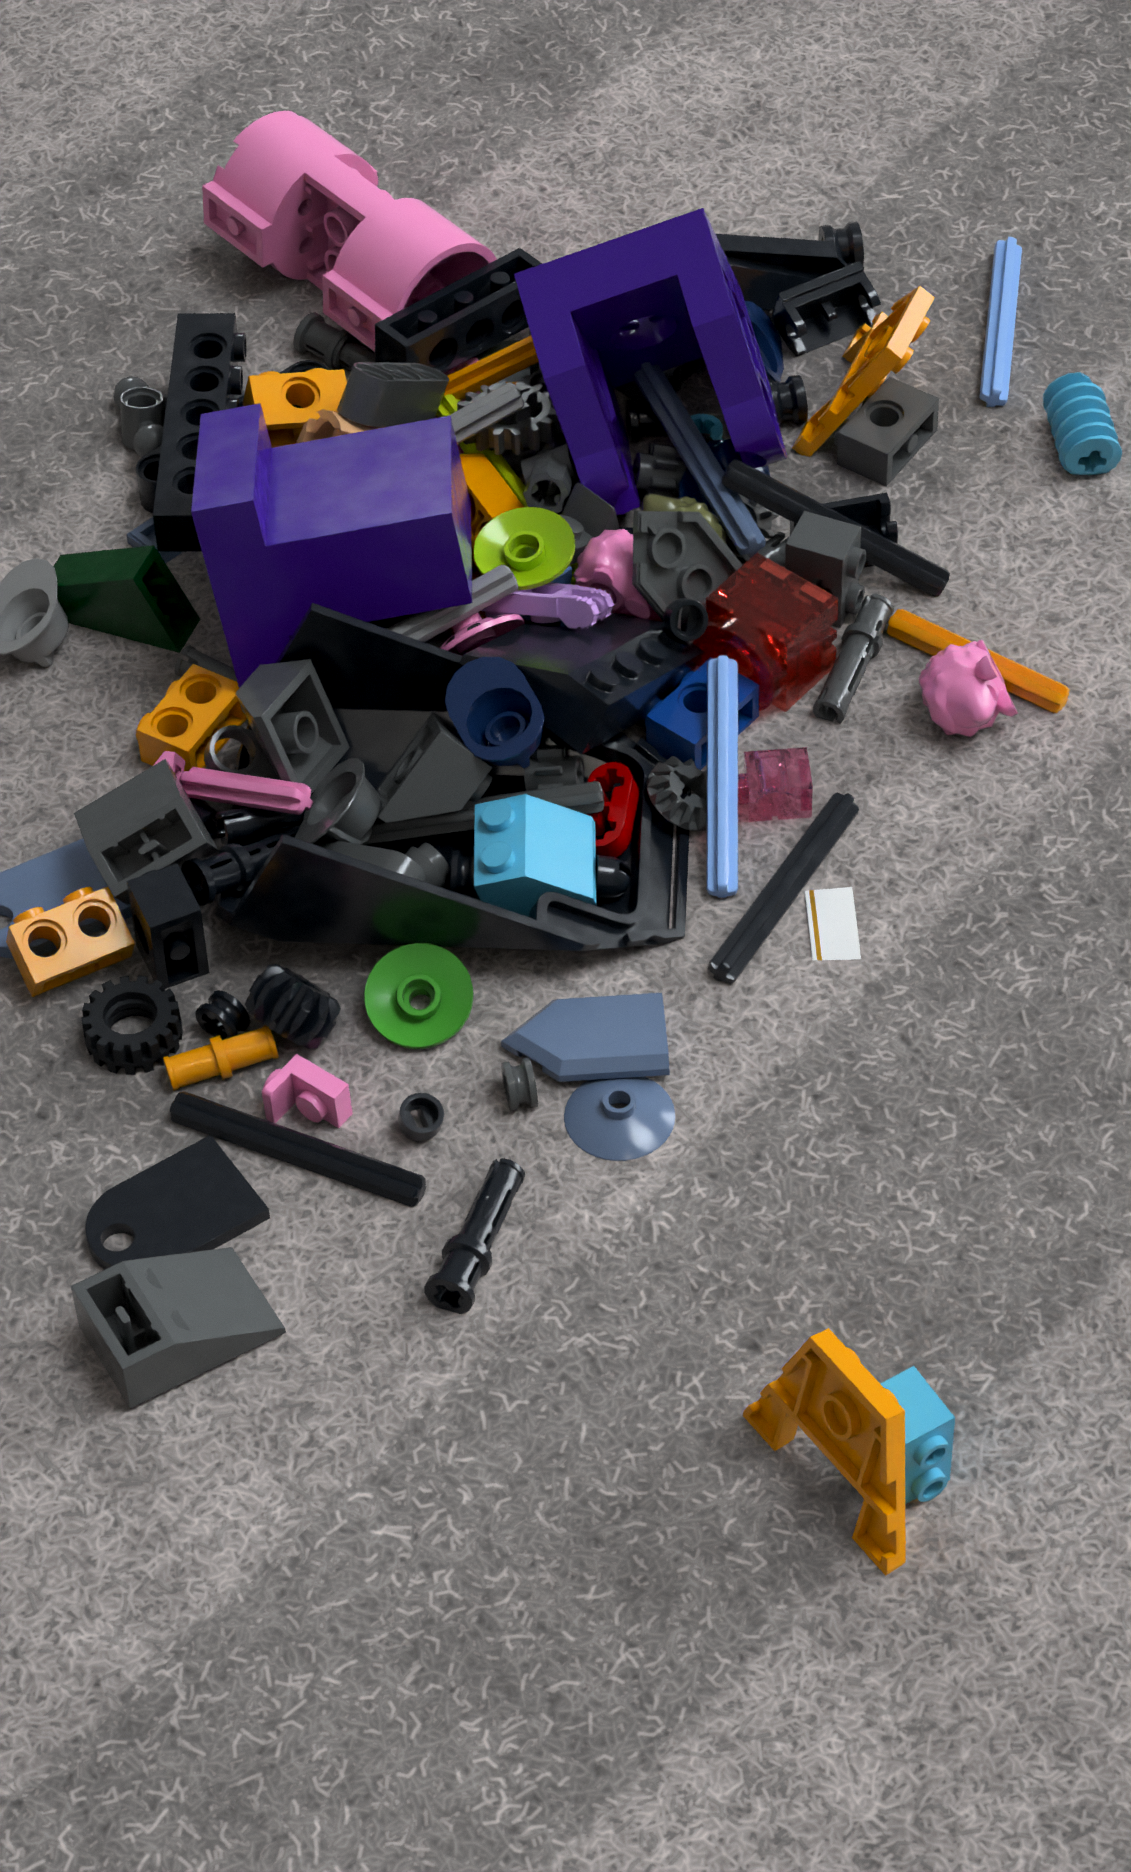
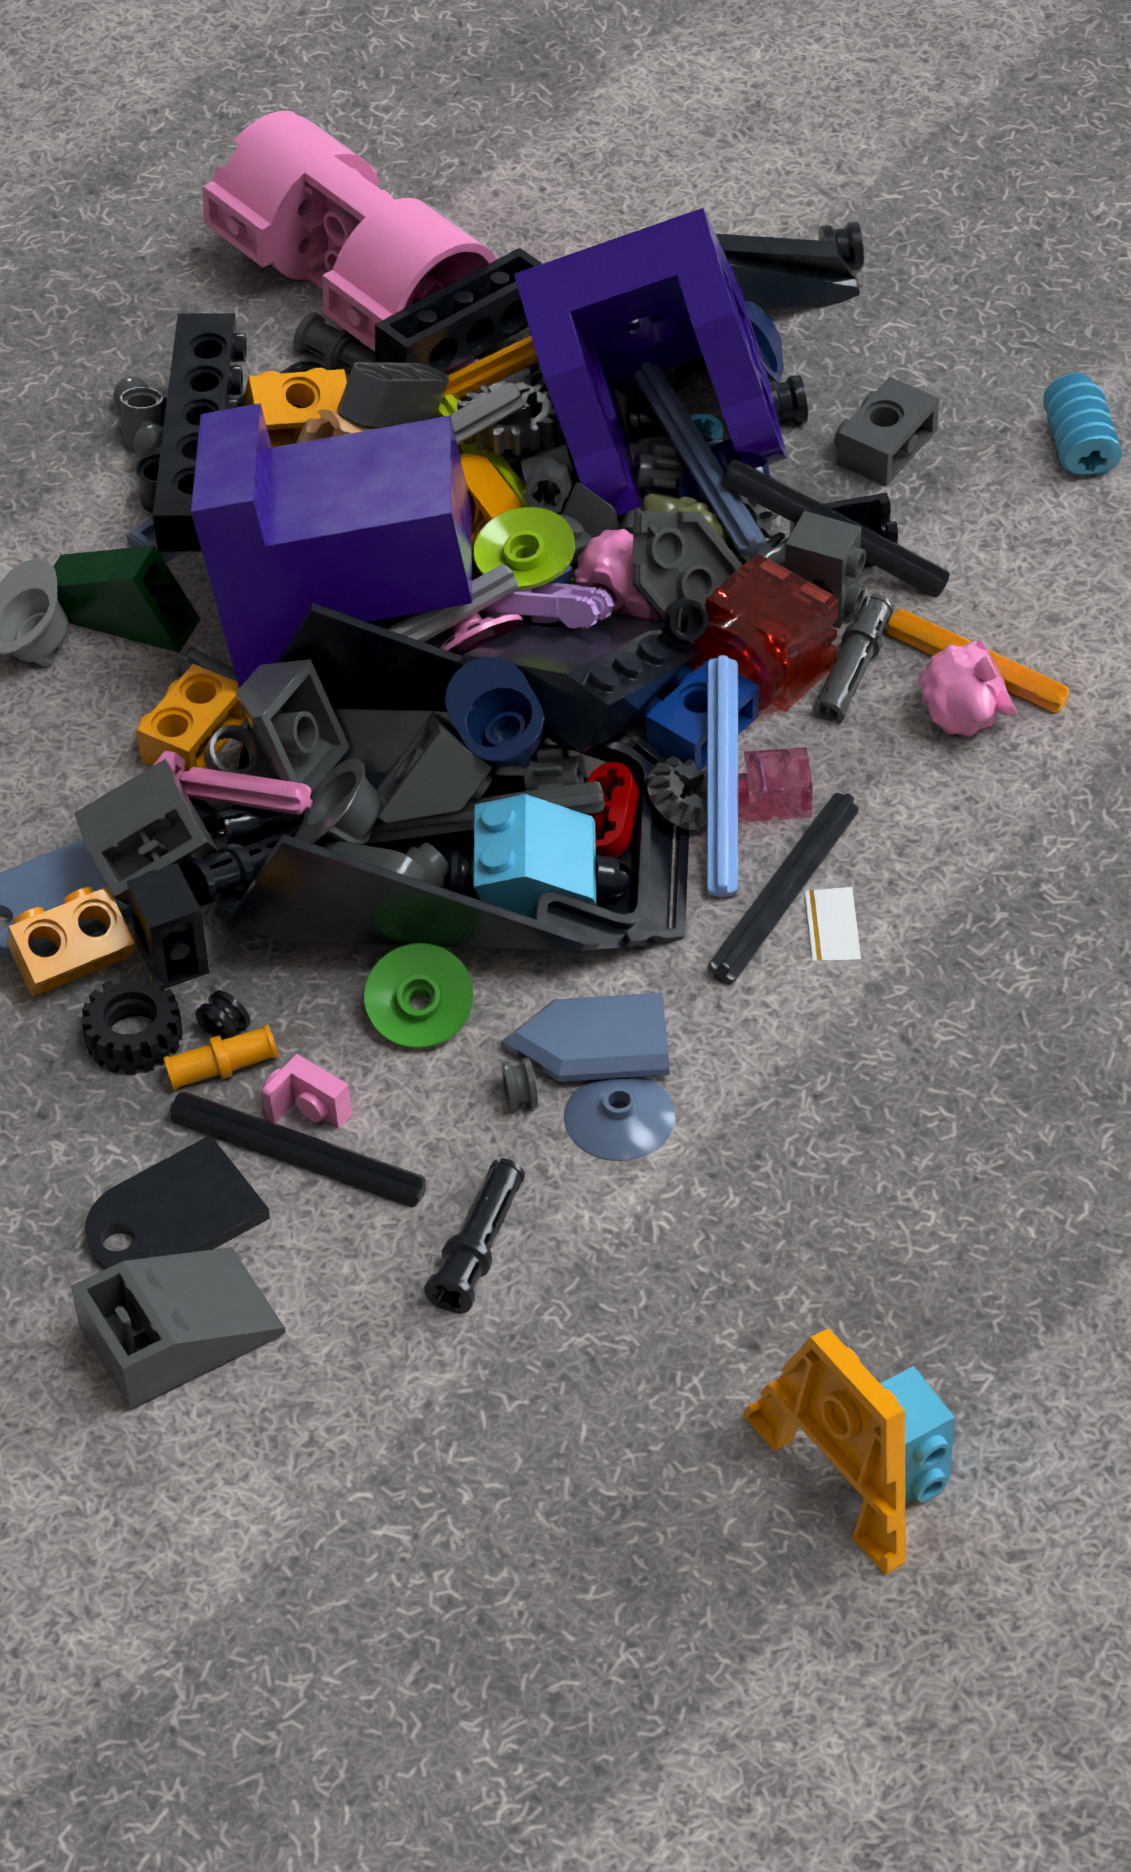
(292, 1006): black gear -> none
(429, 1112): black hinge -> none
(825, 309): black hinge -> none
(873, 355): light orange wing -> none
(1000, 323): light blue axle -> none

